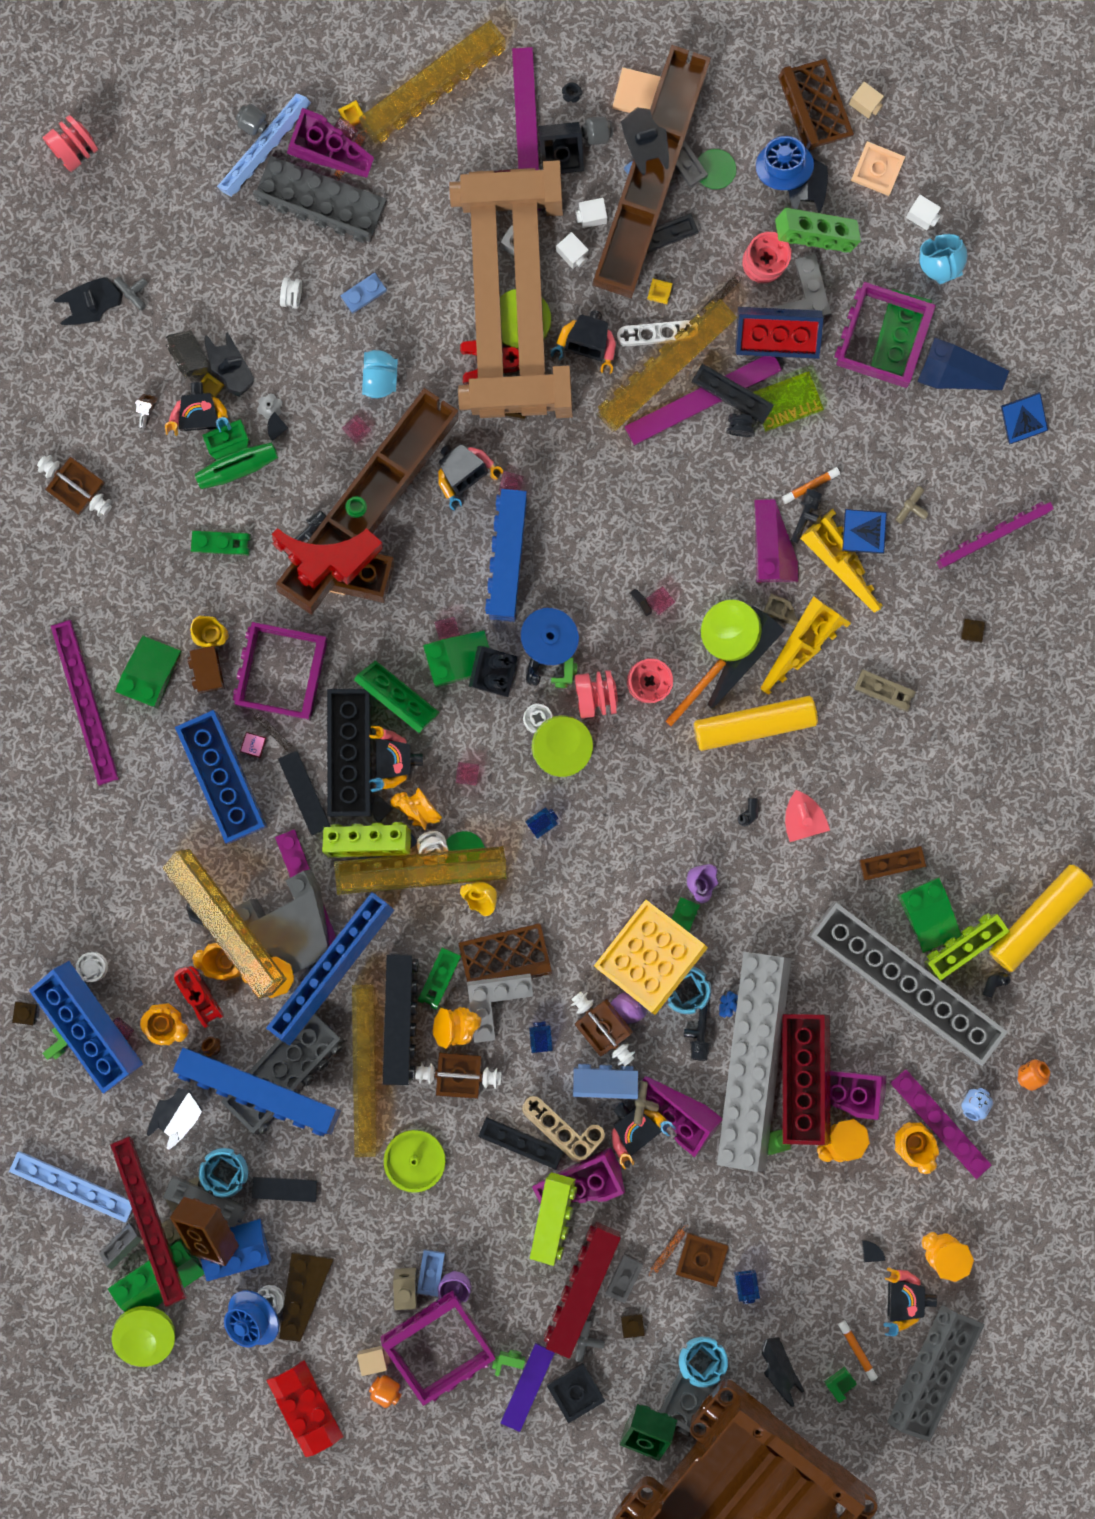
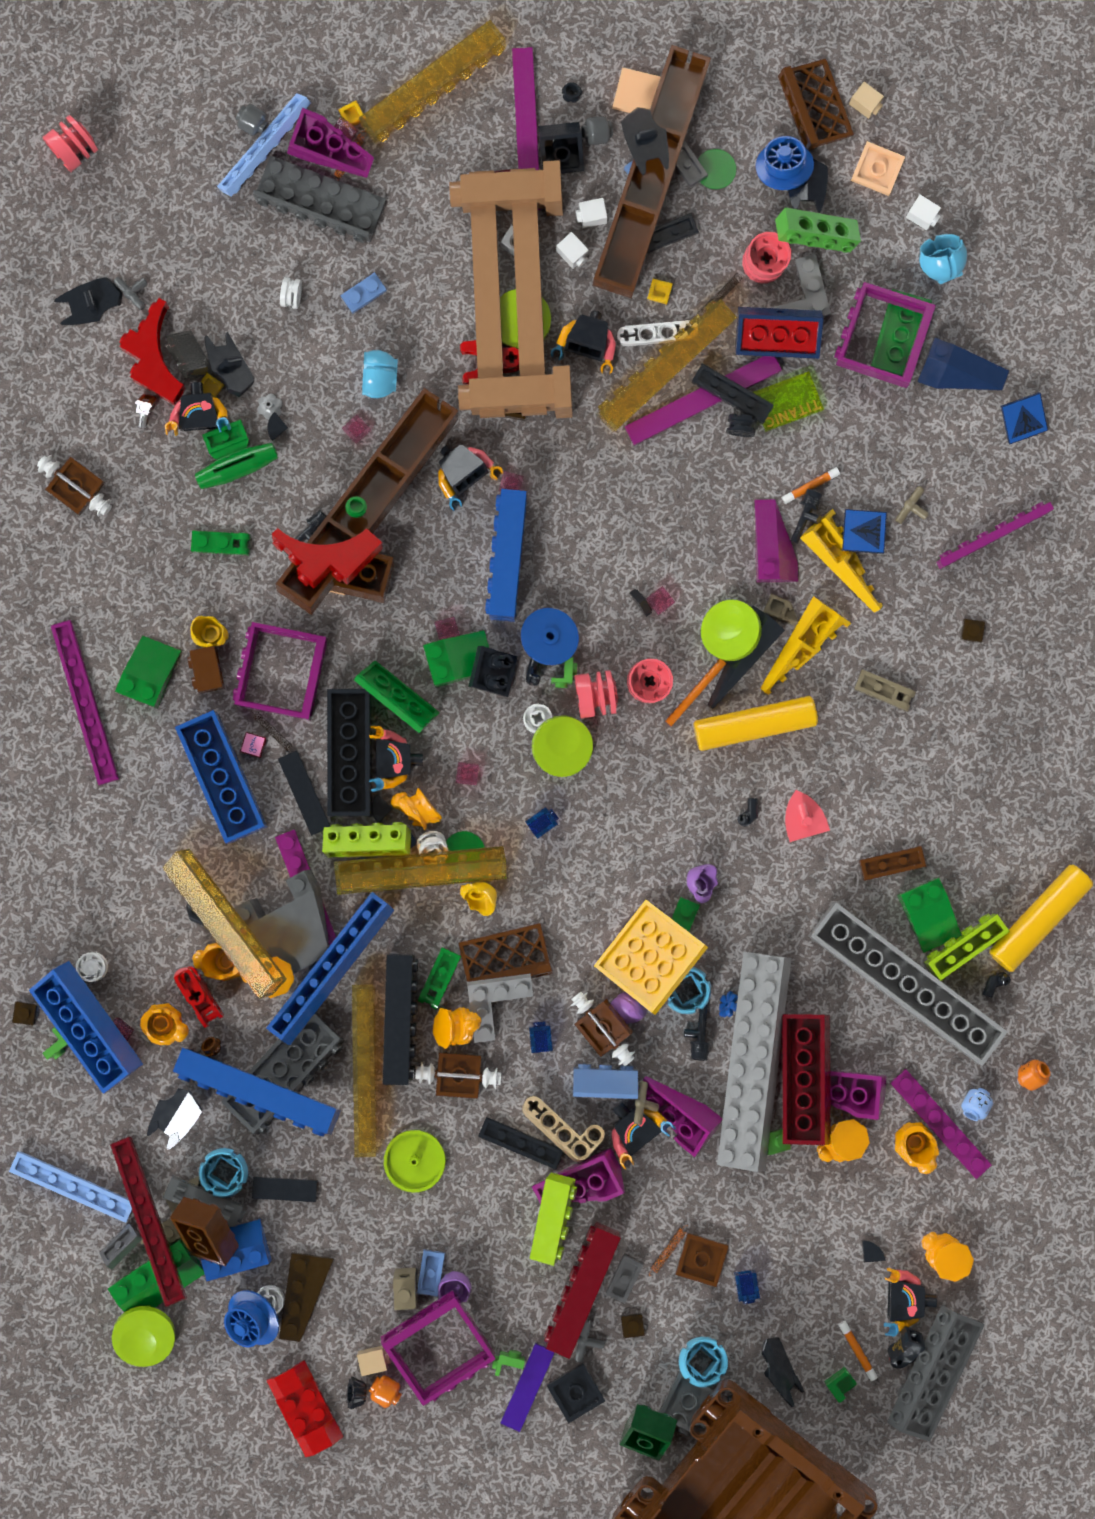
(145, 346): none -> red arch
(356, 1393): none -> black piece
(906, 1348): none -> black leg

